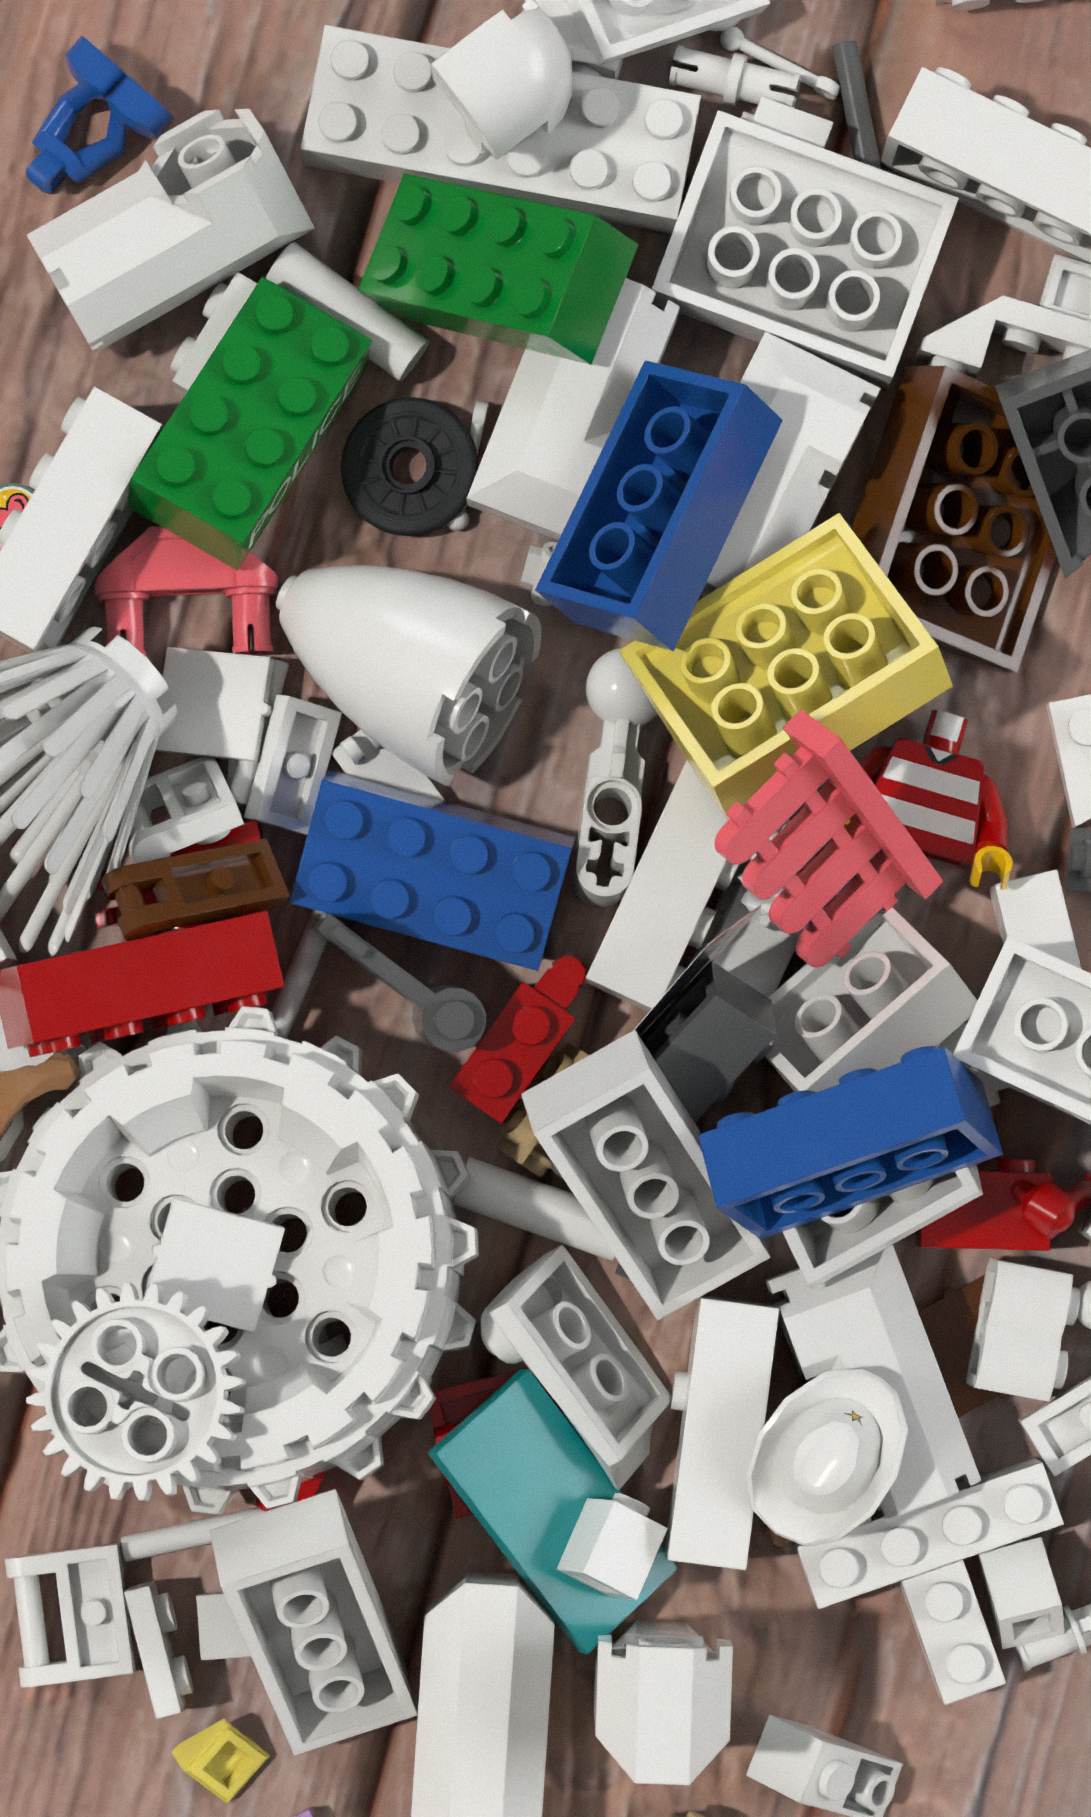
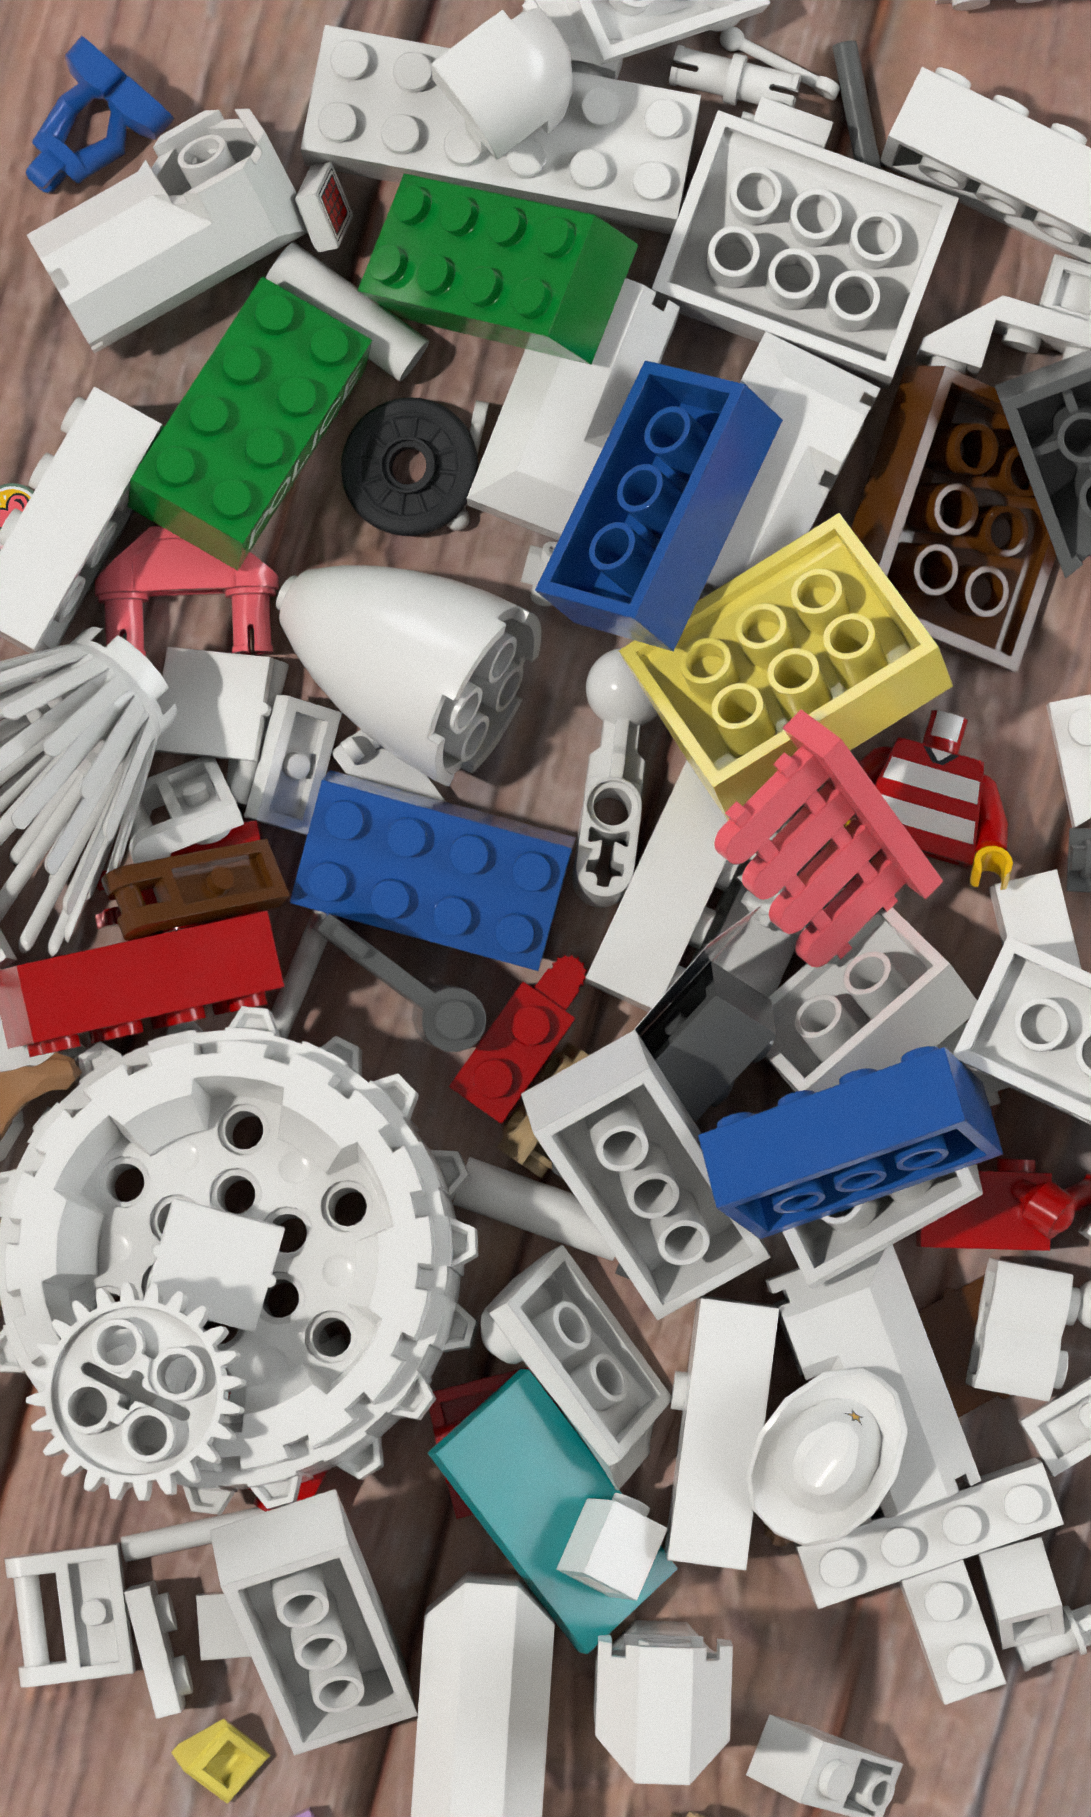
(221, 310): white plate -> none
(323, 207): none -> white tile

